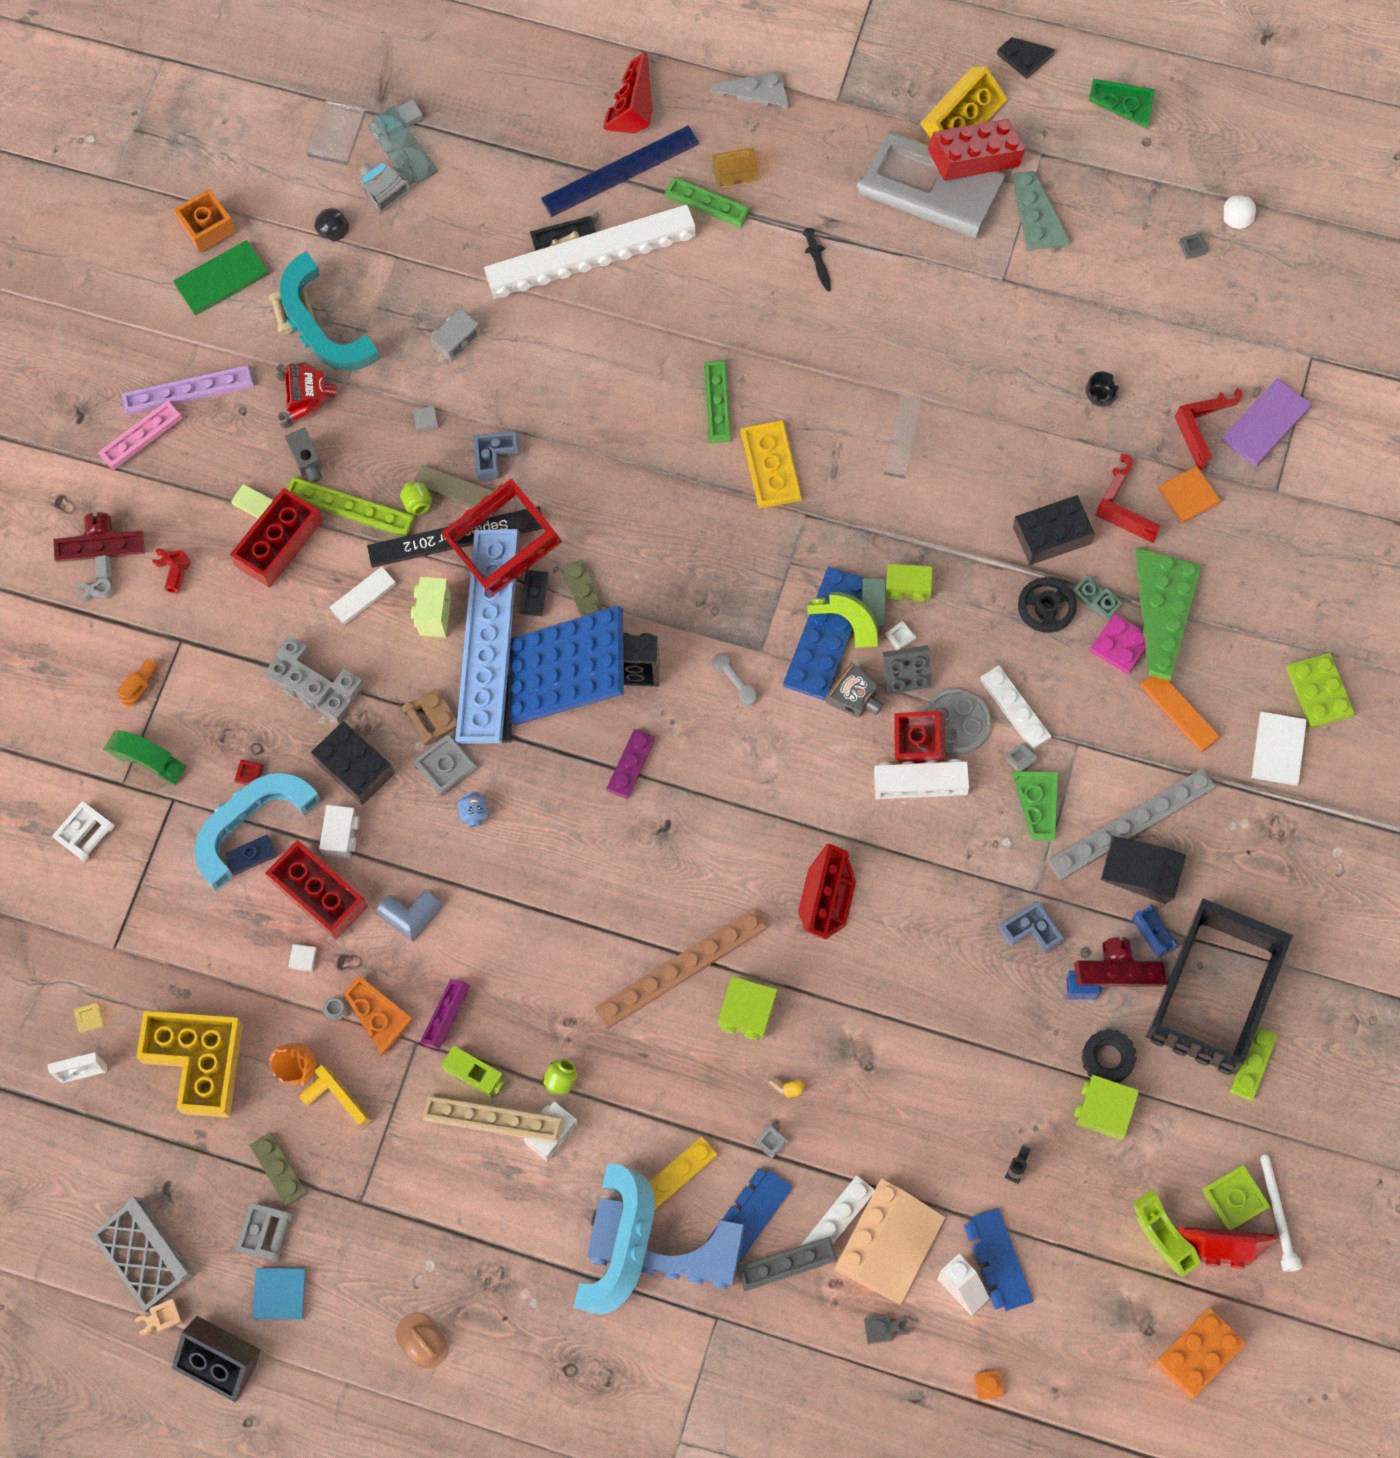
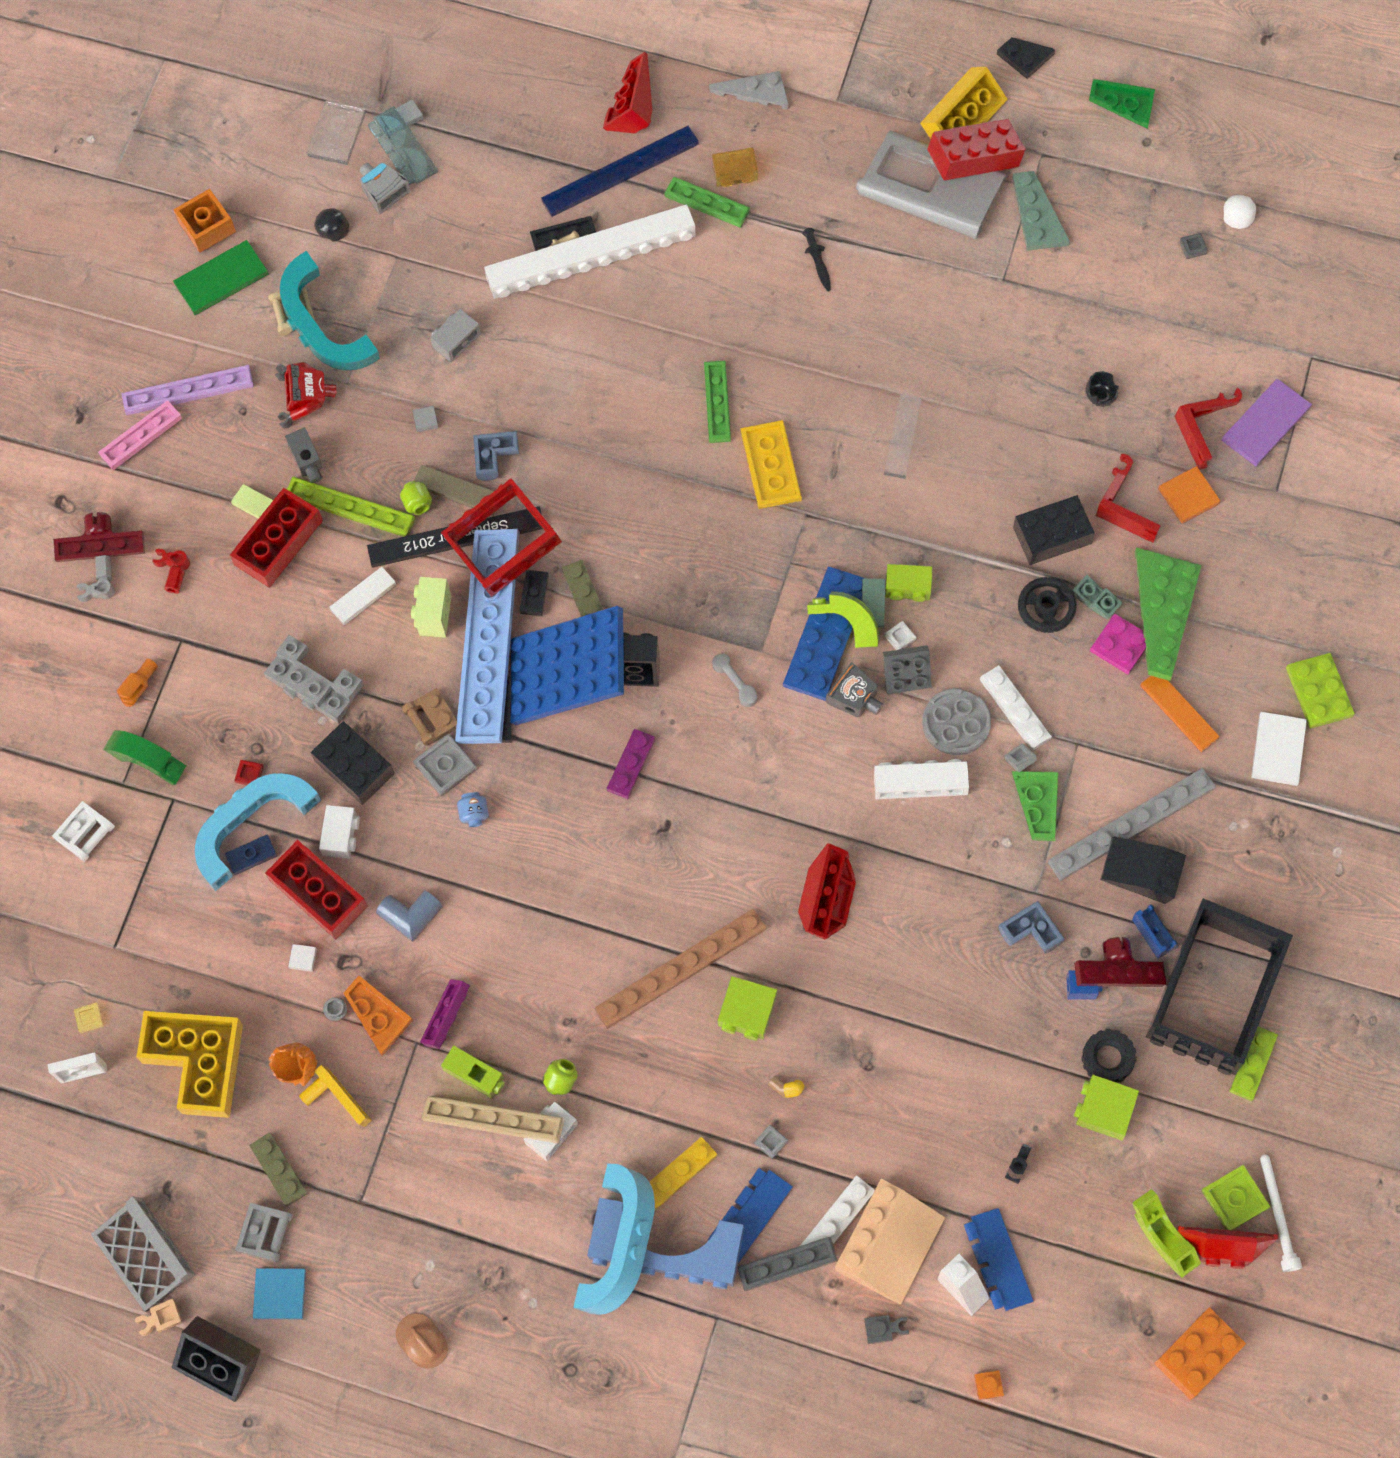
(919, 736): red brick -> none

